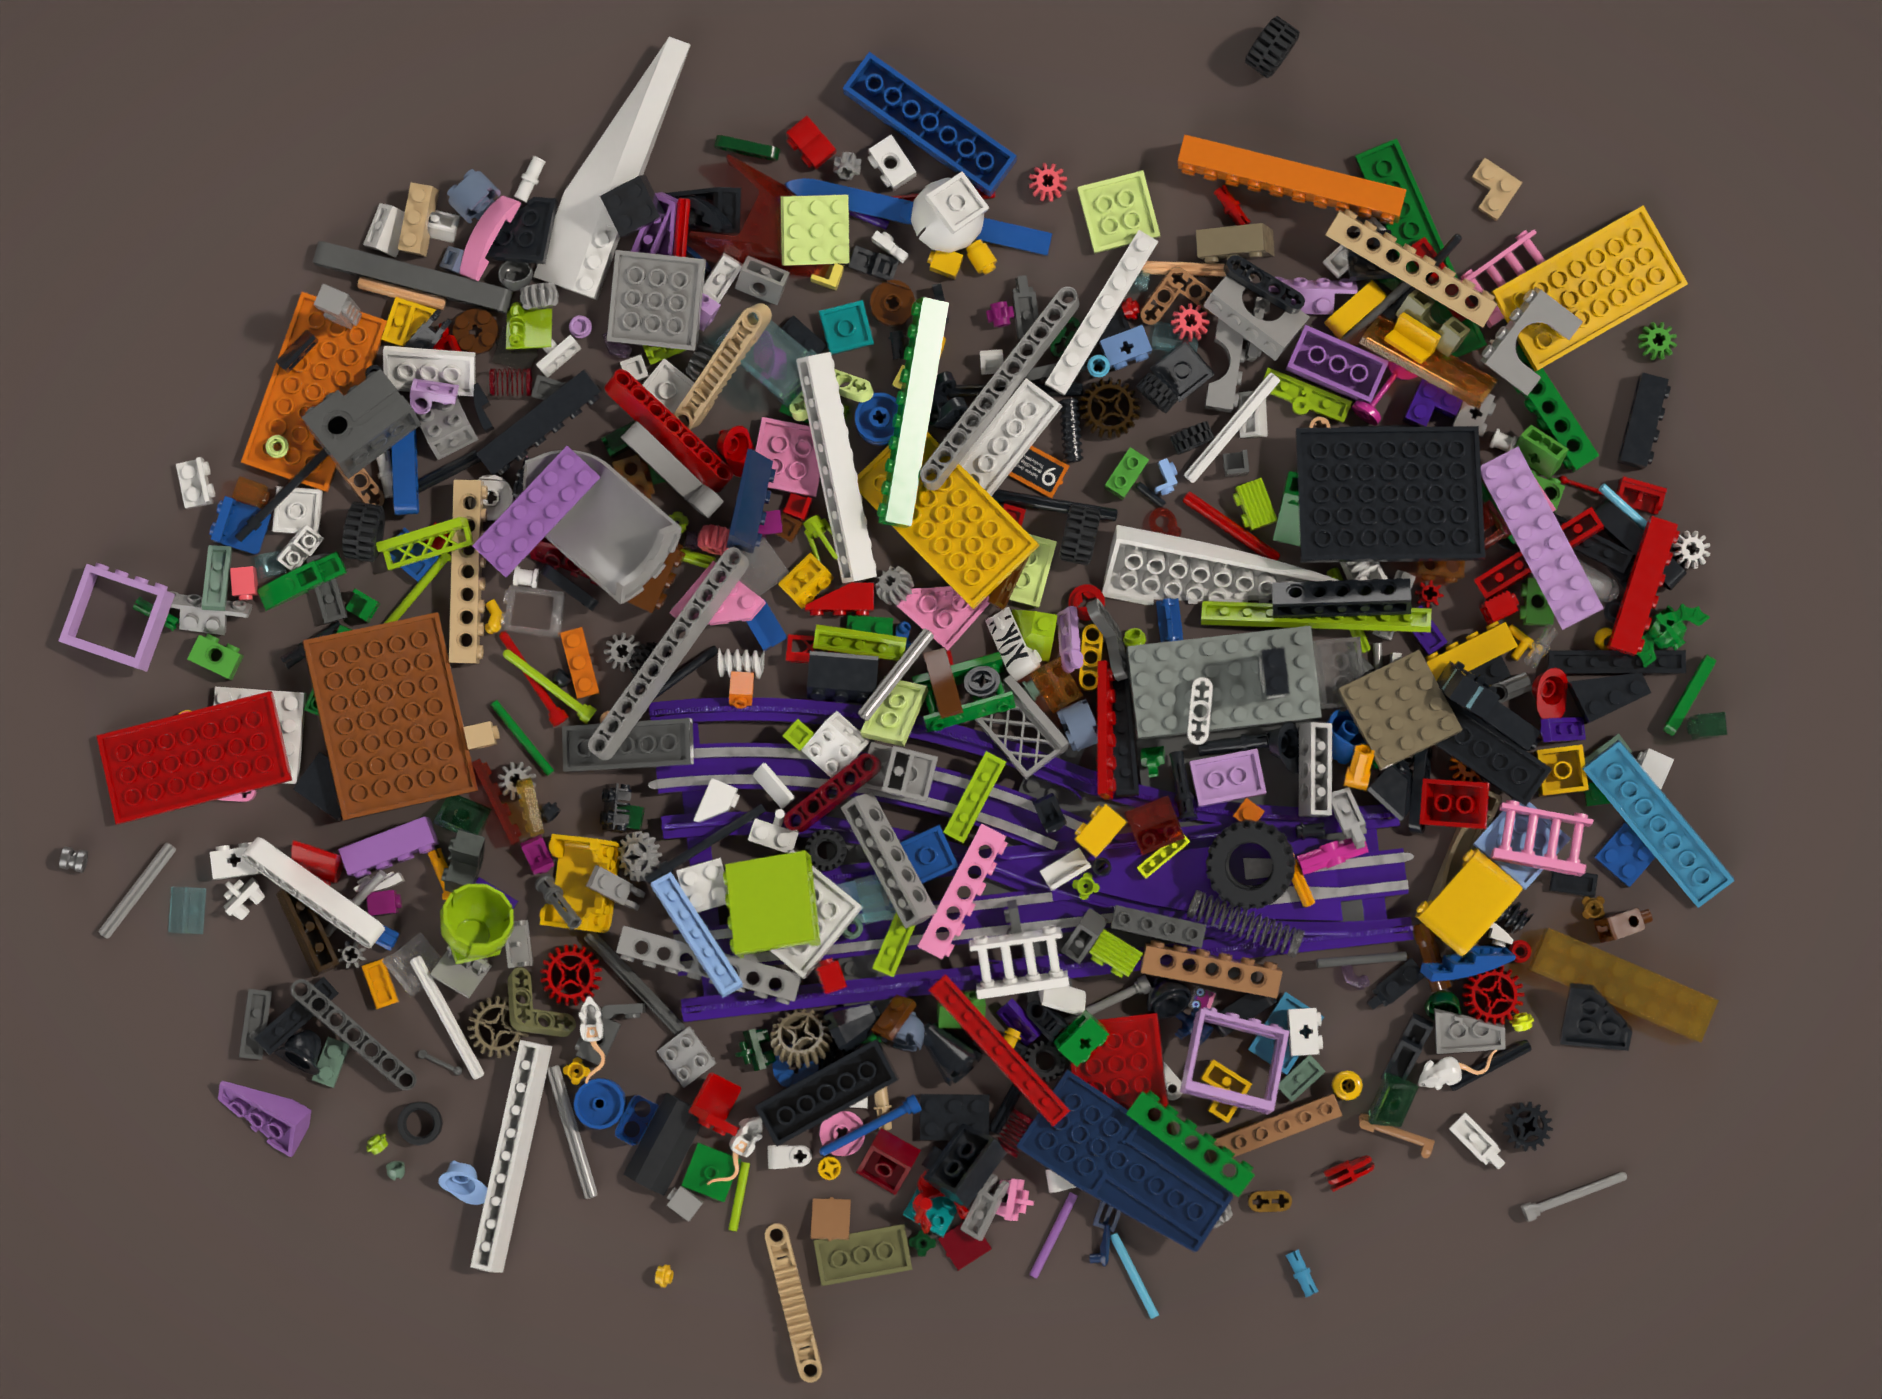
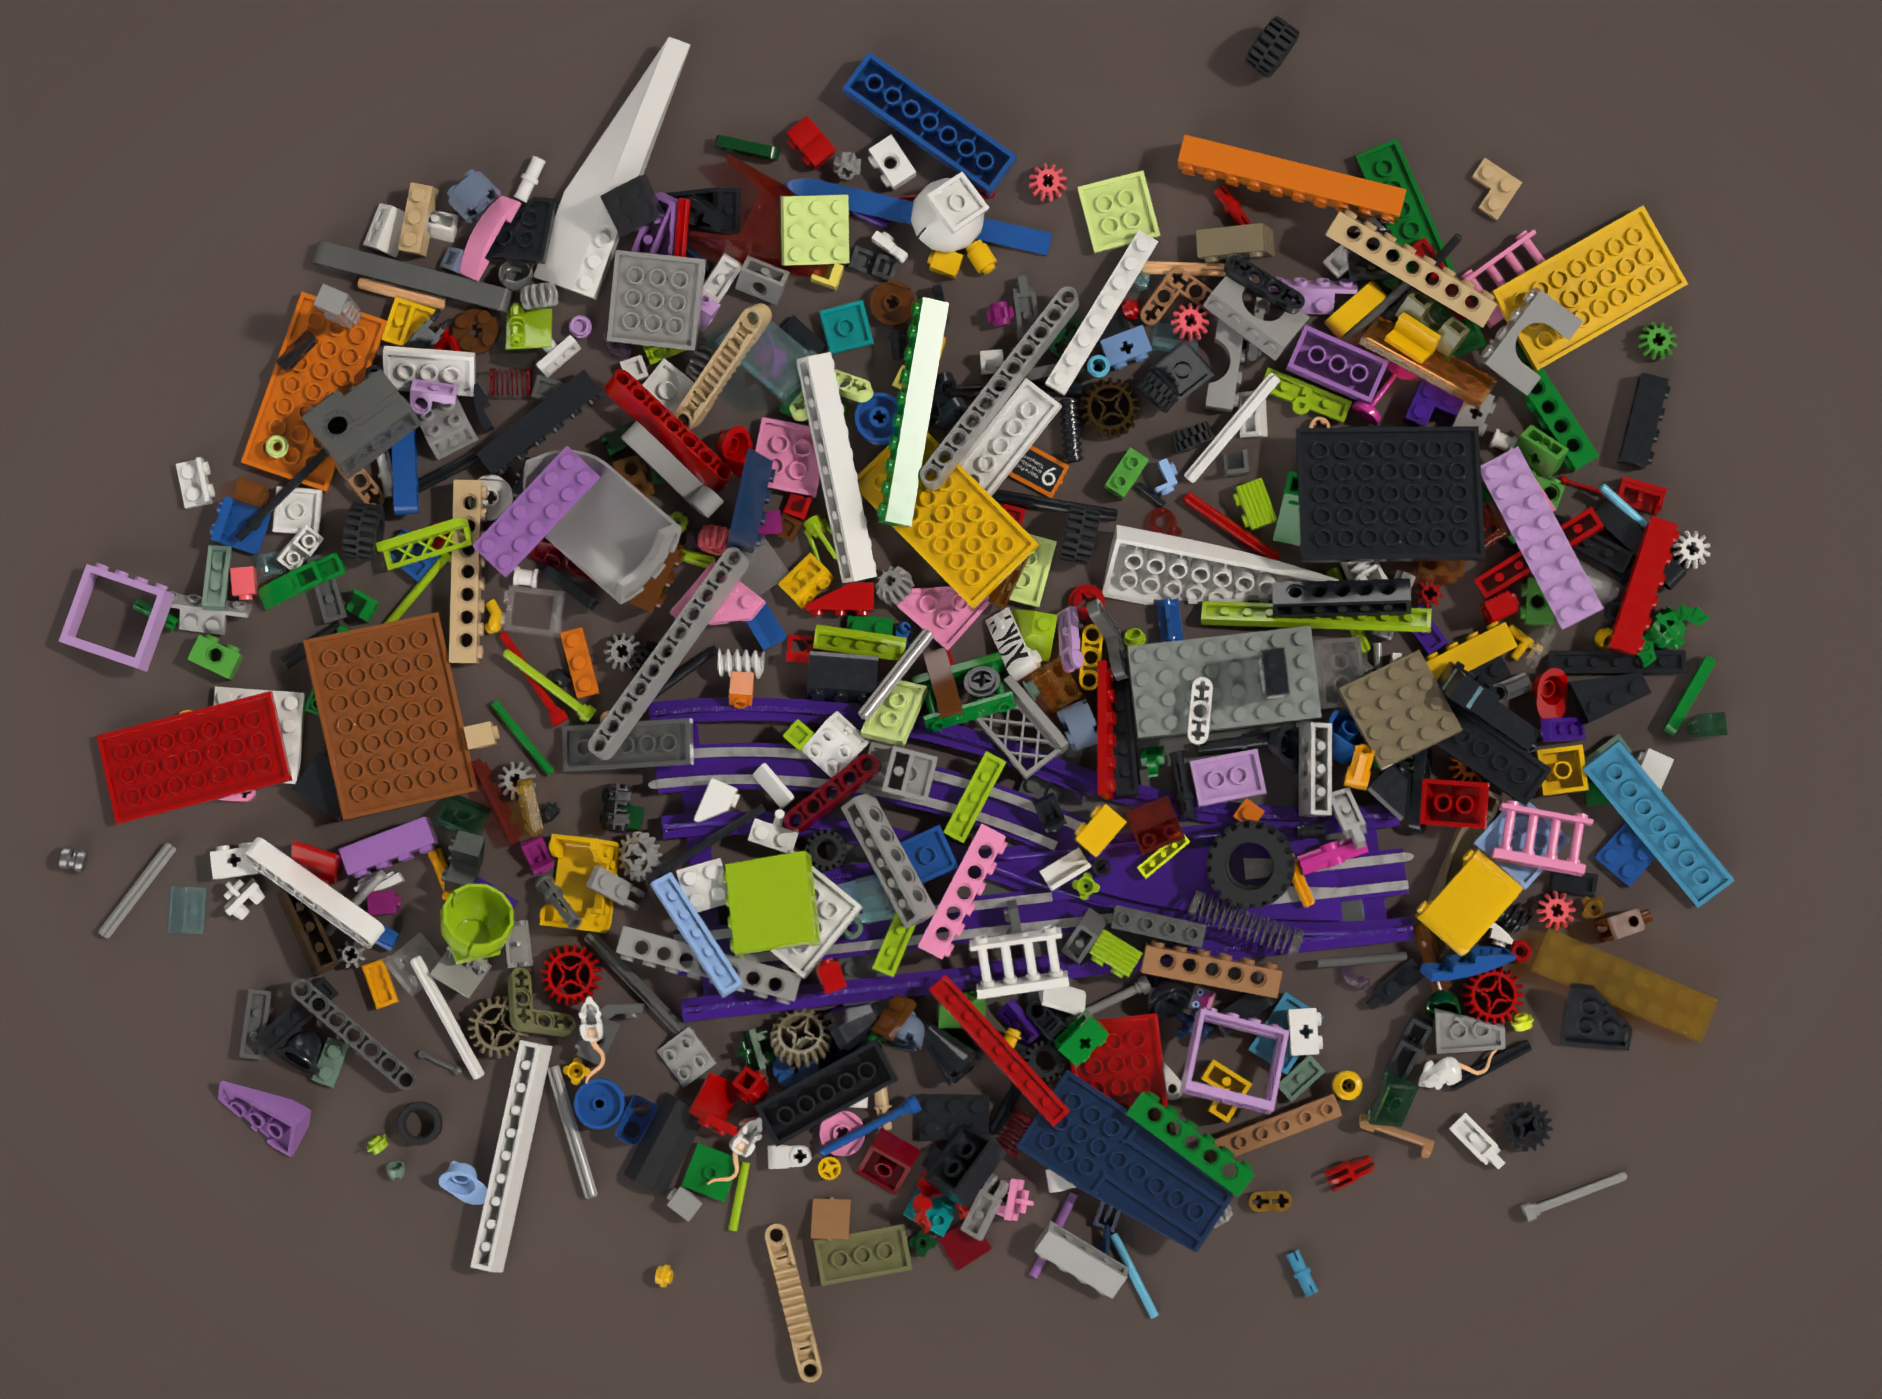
(750, 1085): none -> red brick
(1081, 1260): none -> light grey brick
(1548, 913): none -> coral gear

